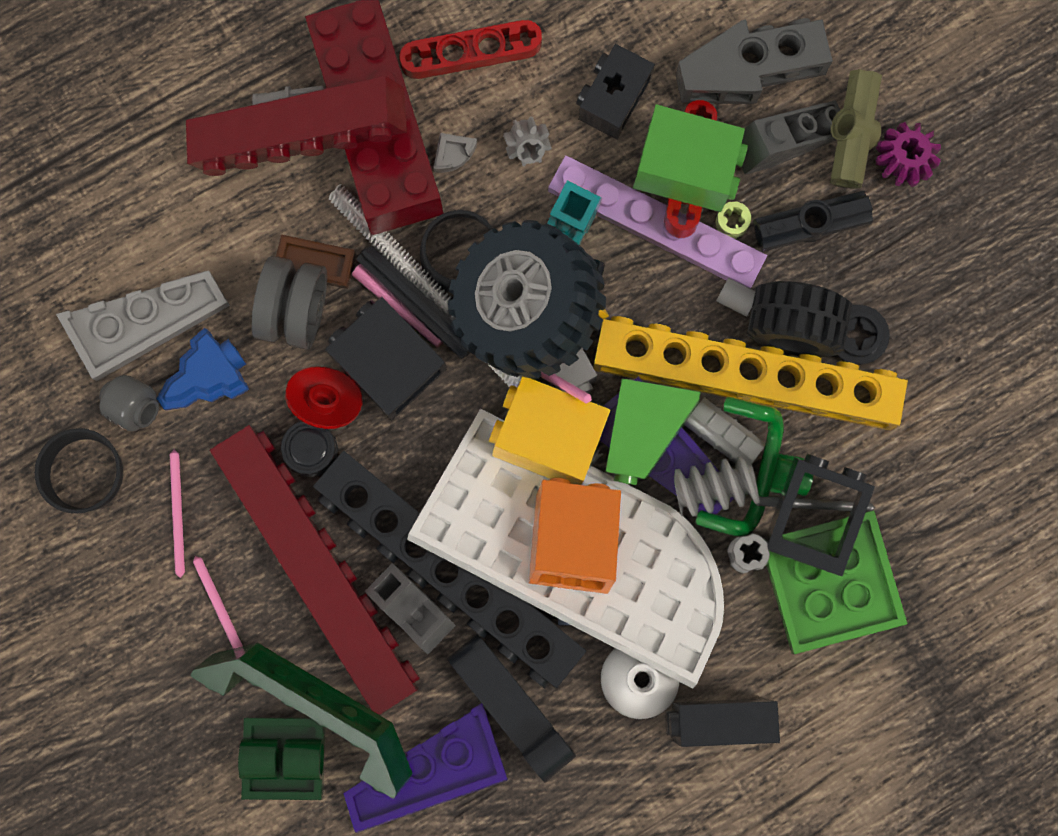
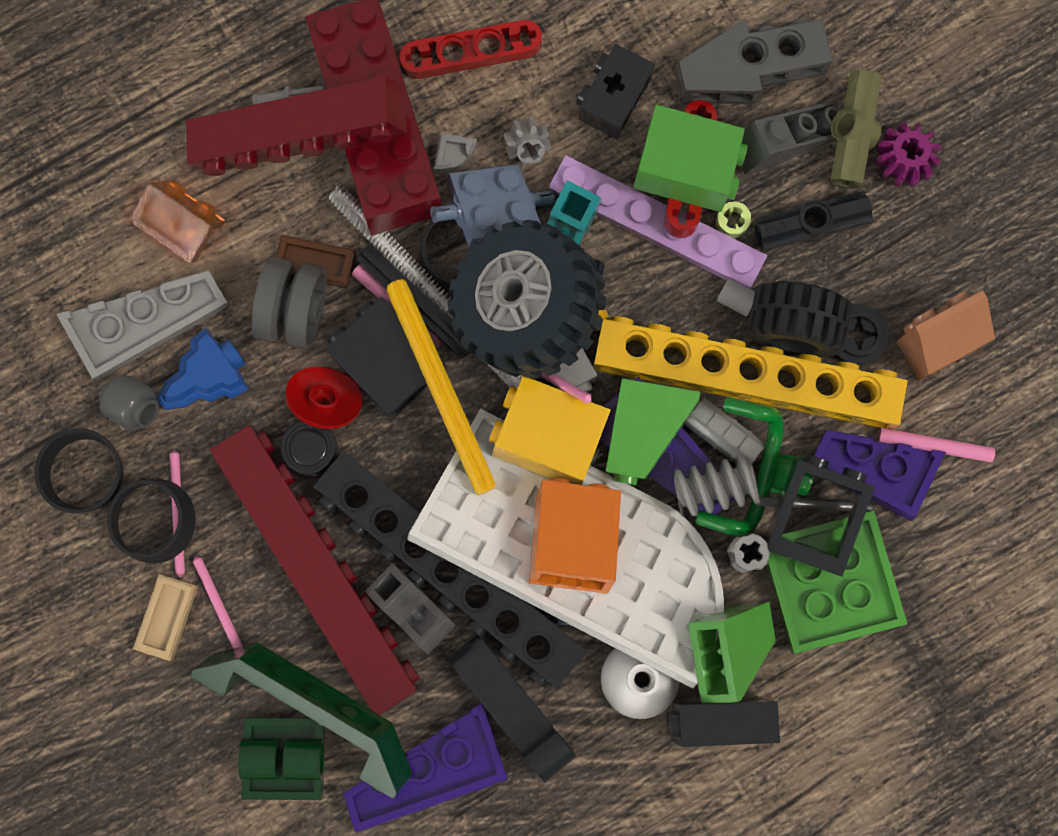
(165, 617): none -> tan tile
(176, 219): none -> clear orange bracket
(184, 529): none -> black tyre
(440, 387): none -> yellow axle
(488, 200): none -> sand blue plate
(733, 661): none -> bright green slope
(896, 471): none -> dark purple wing
(929, 443): none -> bright pink bar
(949, 335): none -> nougat slope

